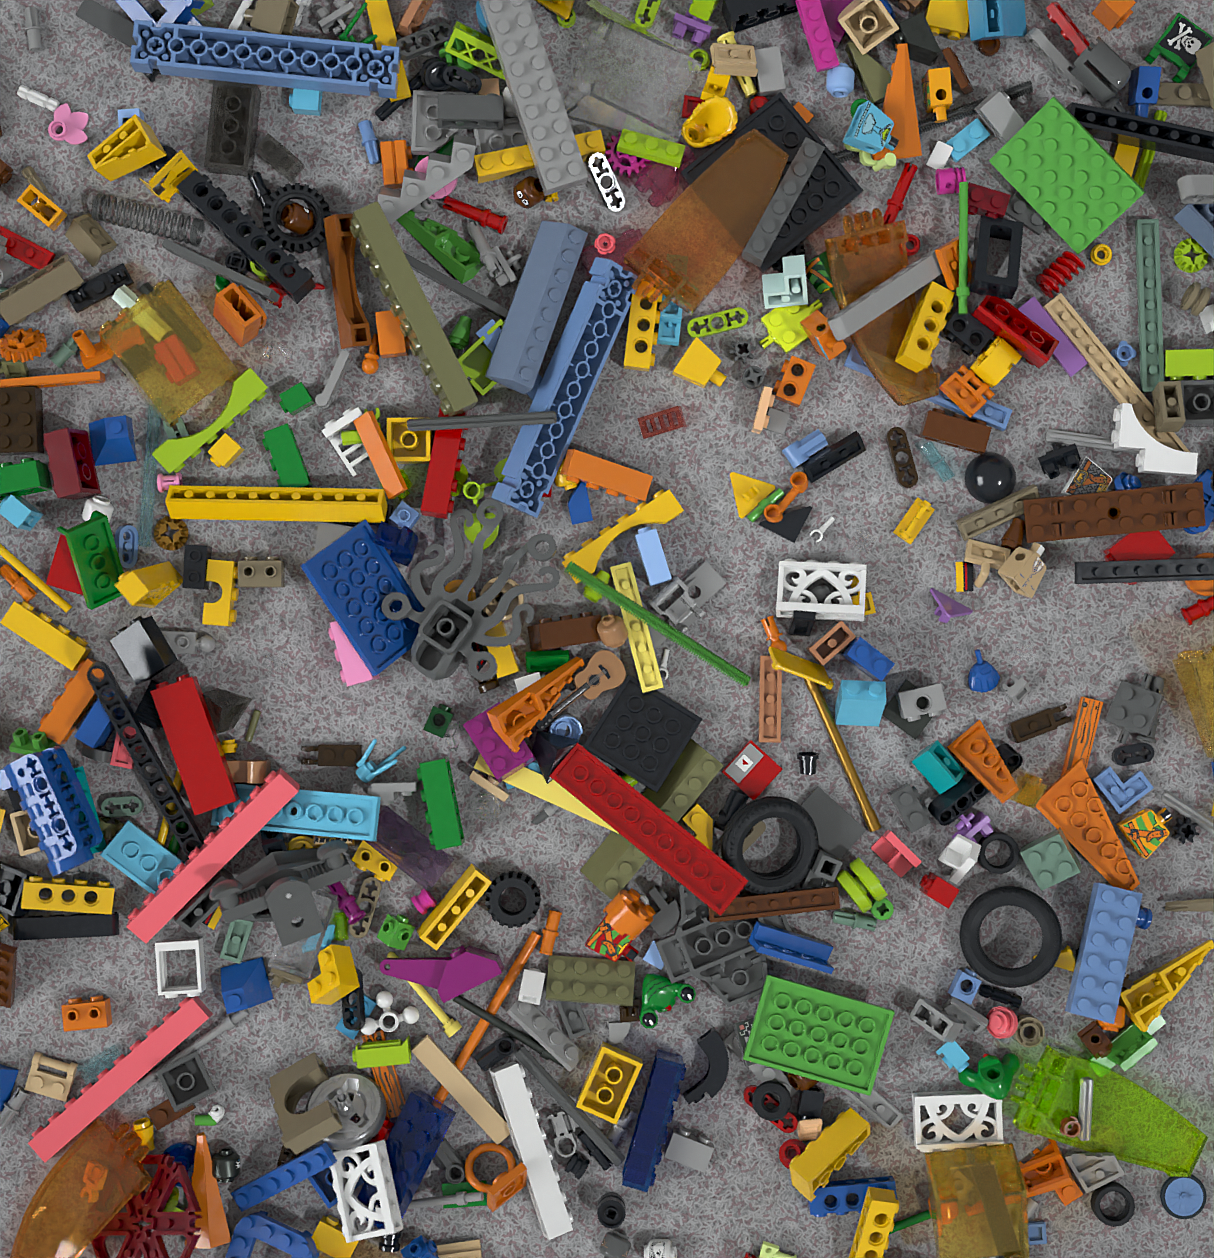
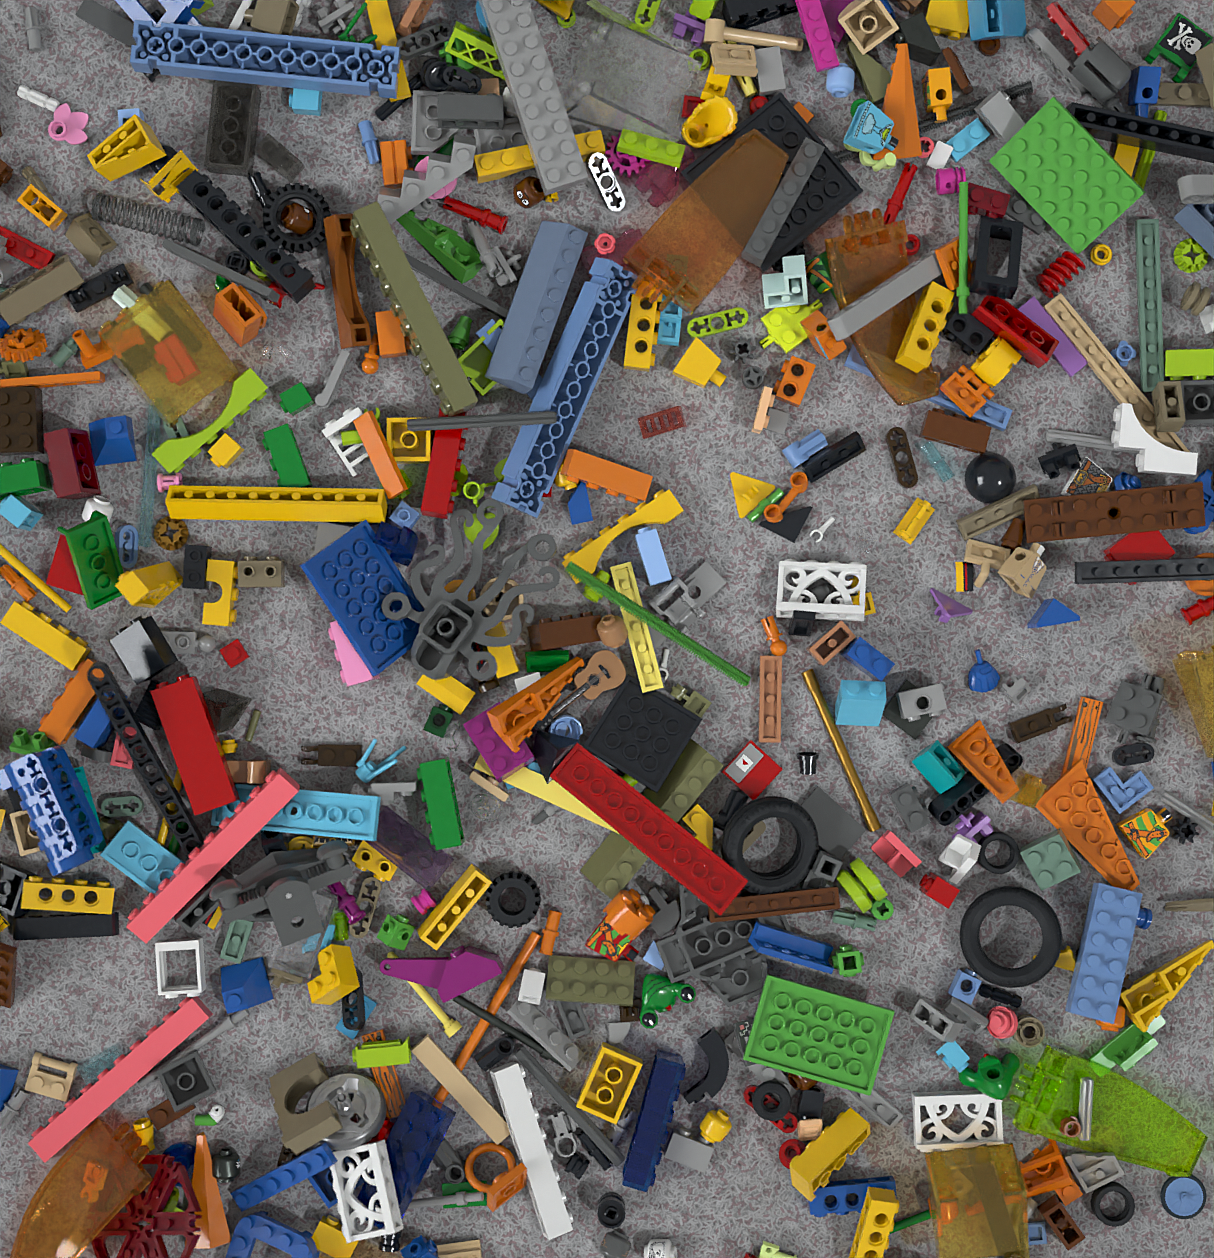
(86, 1013): orange brick -> none
(234, 653): none -> red plate
(384, 1000): white piece -> none
(448, 691): none -> yellow piece
(694, 702): none -> olive plate
(715, 1126): none -> yellow head
(717, 32): none -> tan piece
(800, 667): yellow door -> none
(853, 966): none -> bright green brick
(930, 149): none -> coral bush
(1052, 613): none -> blue slope
(1061, 1222): none -> reddish brown brick
(1098, 1049): reddish brown brick -> none

